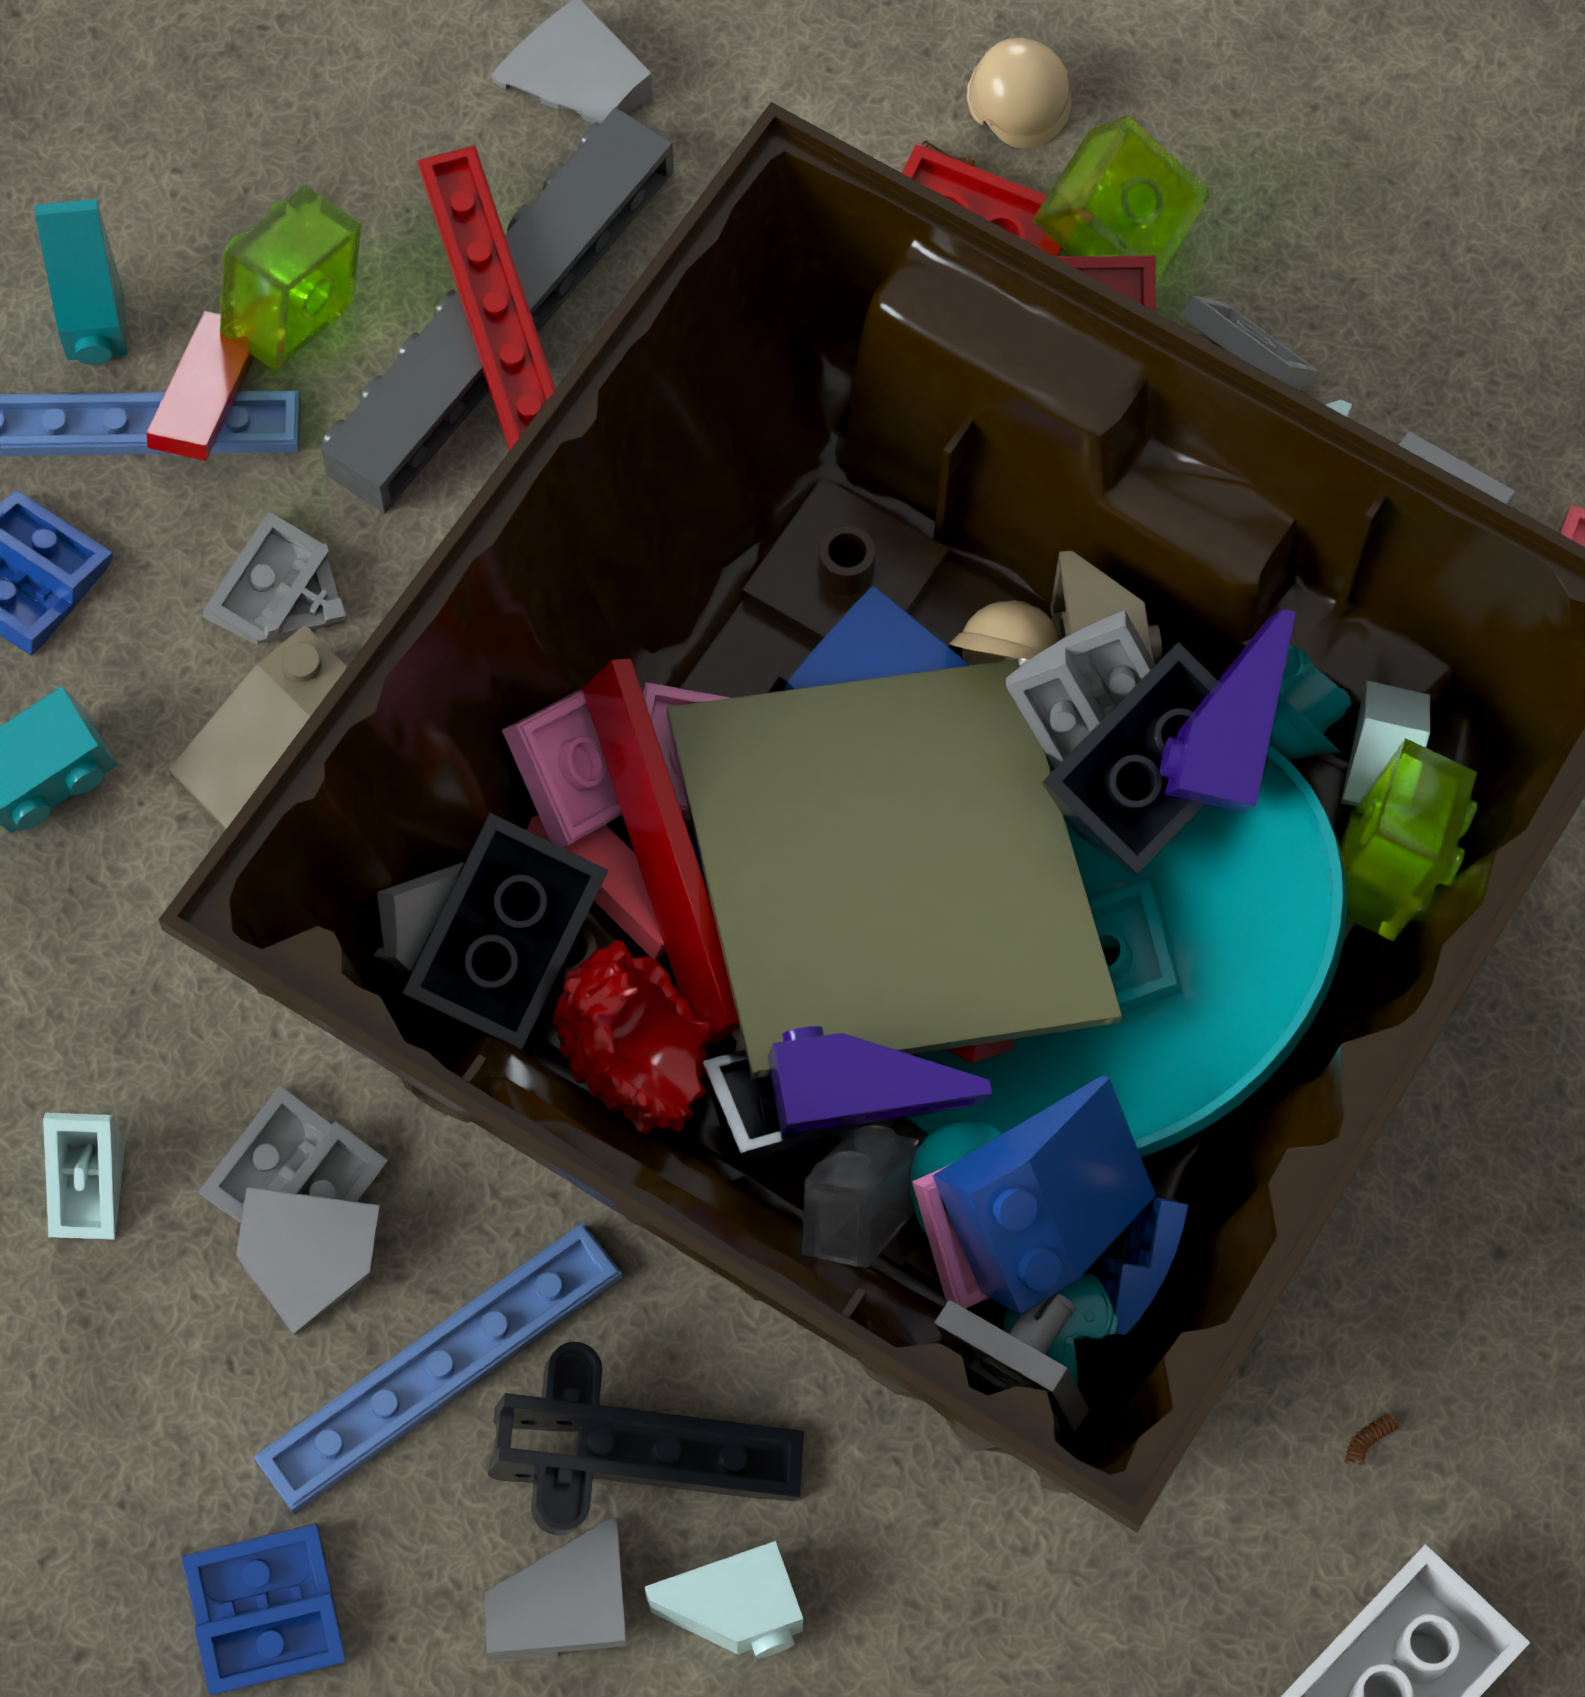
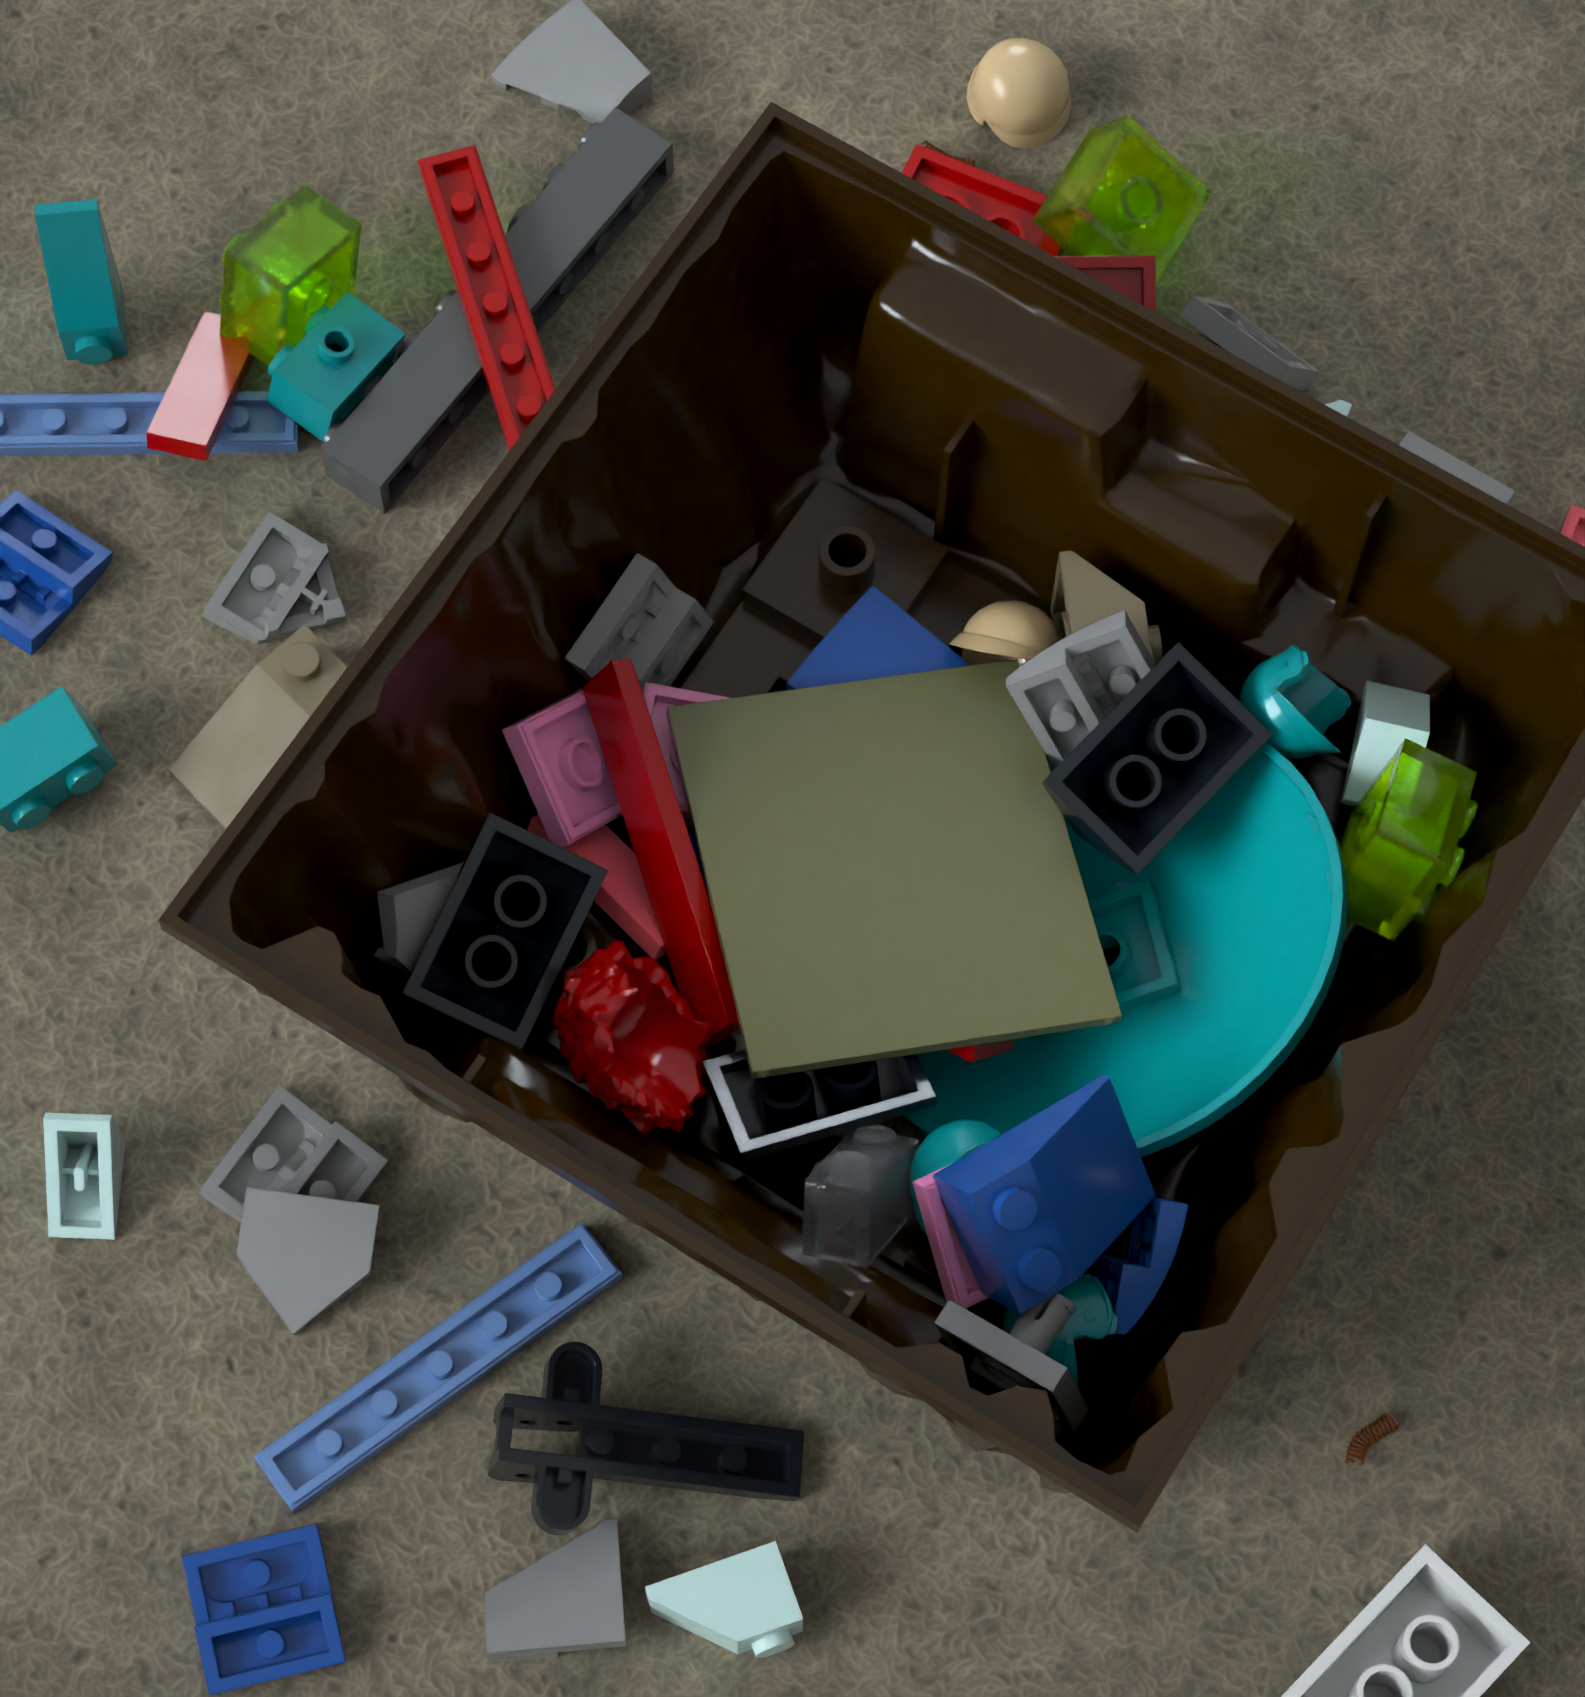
(332, 364): none -> teal brick
(644, 622): none -> light grey slope
(852, 1081): dark purple slope -> none
(1227, 737): dark purple slope -> none

